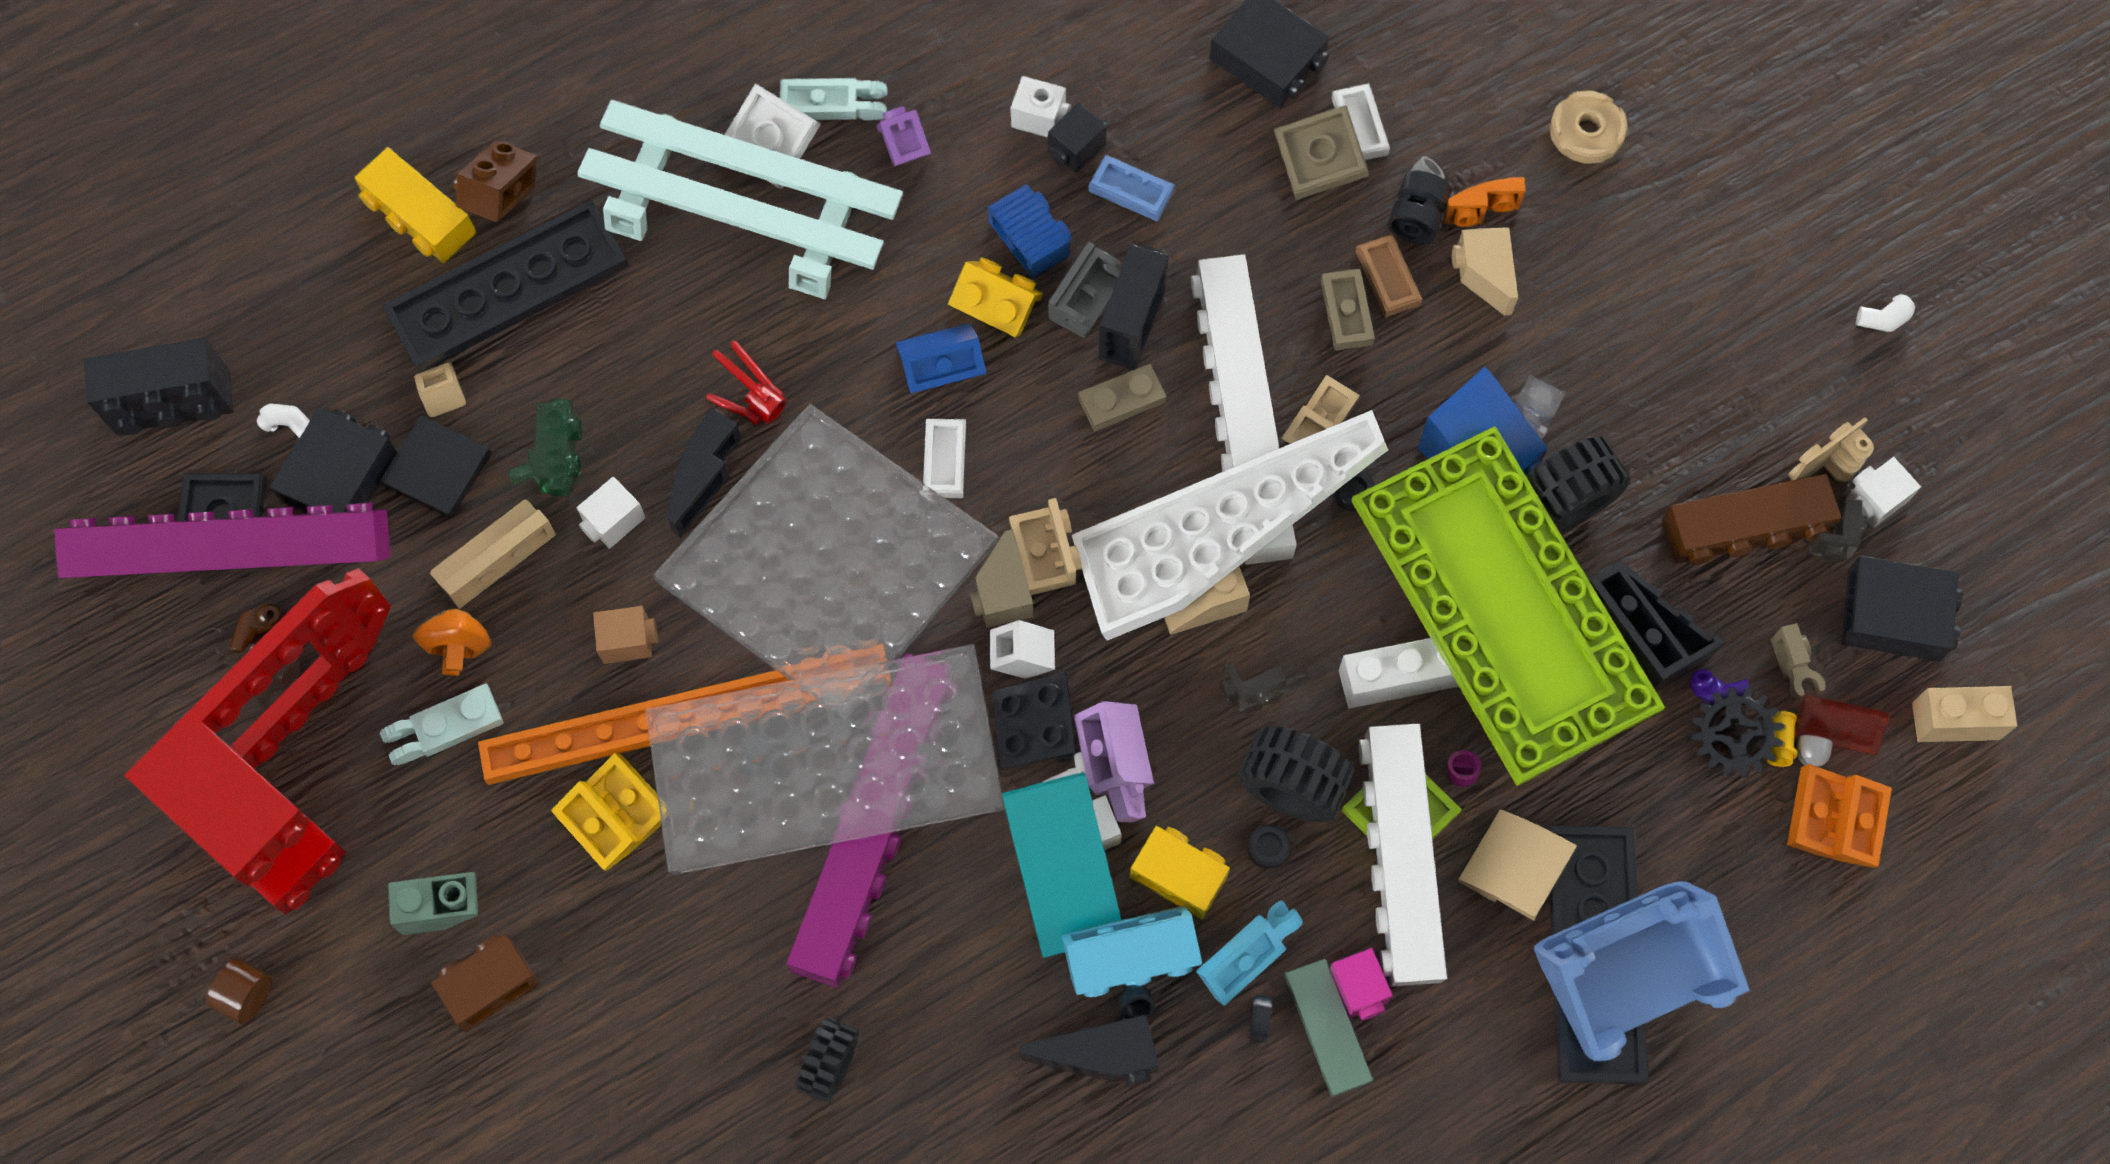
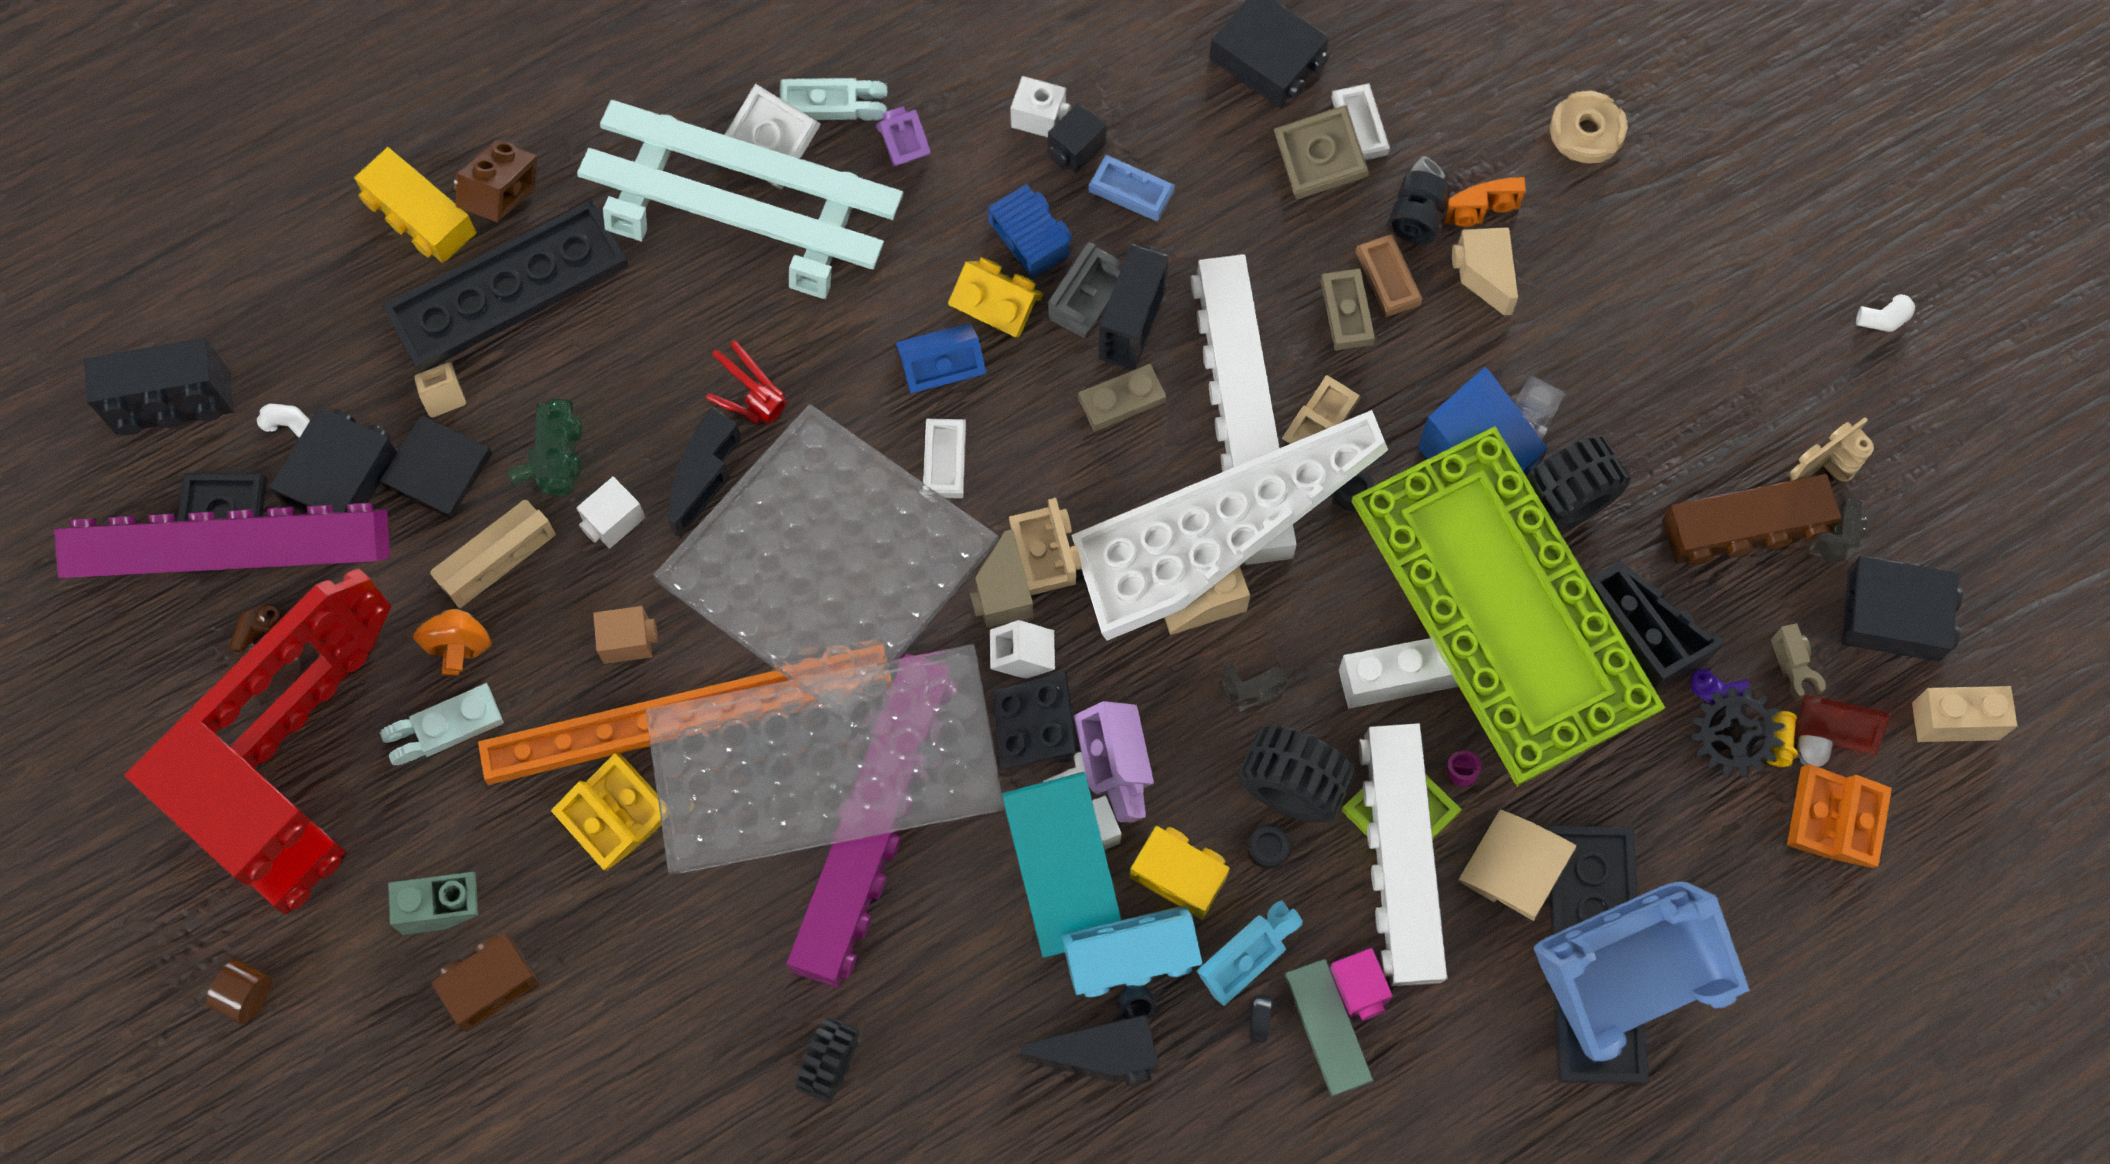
(1883, 490): white brick -> none

